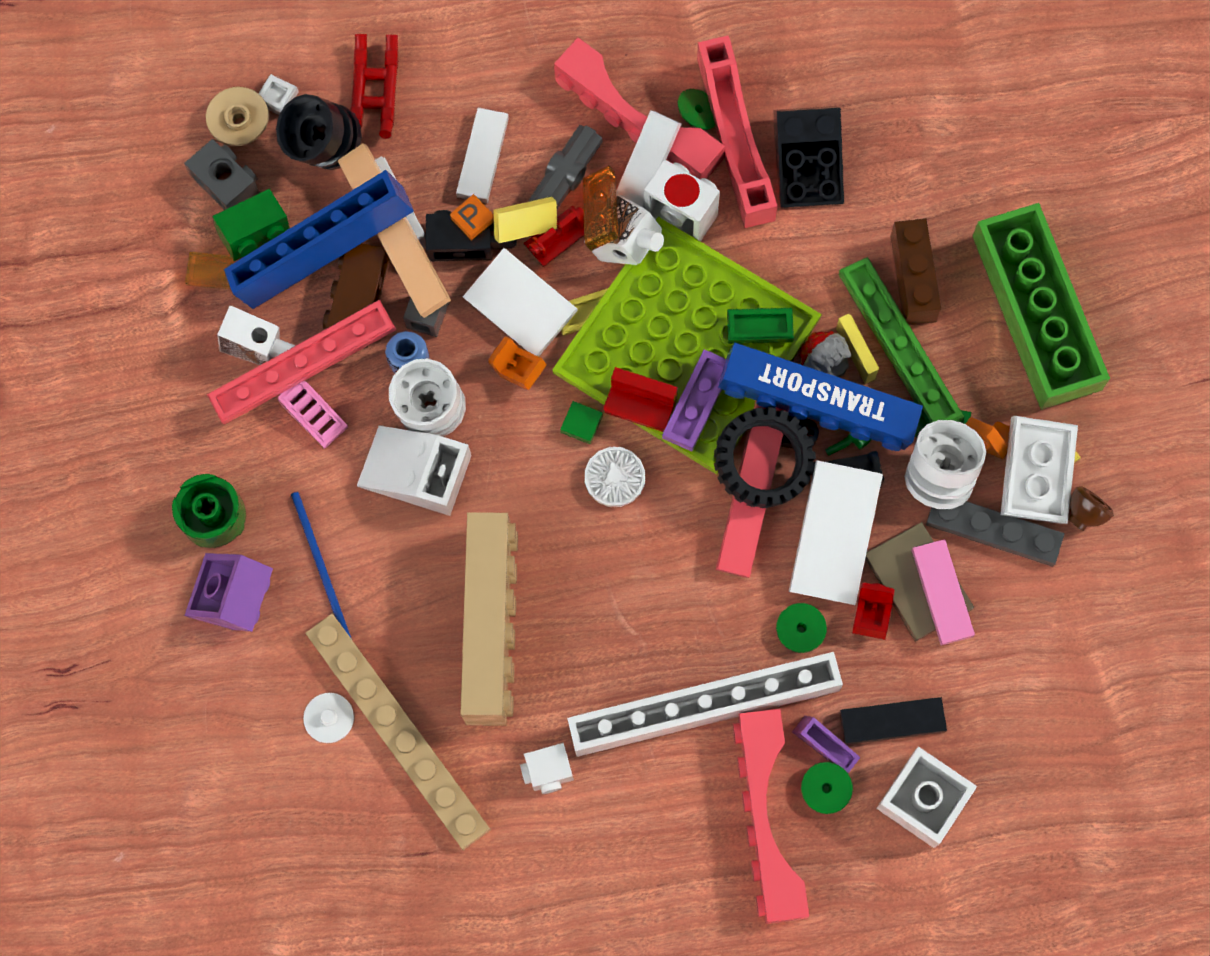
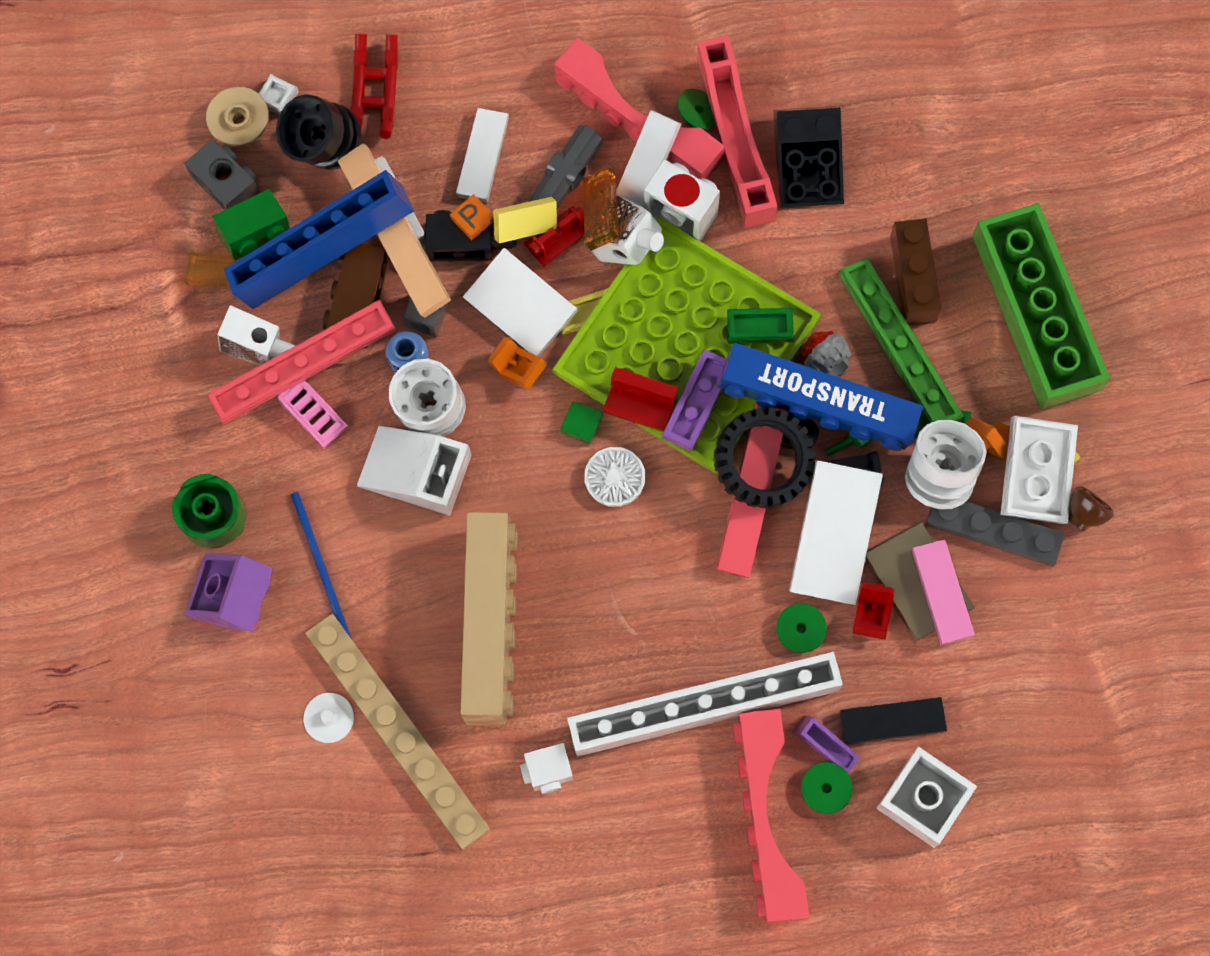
(858, 348): light yellow tile -> none

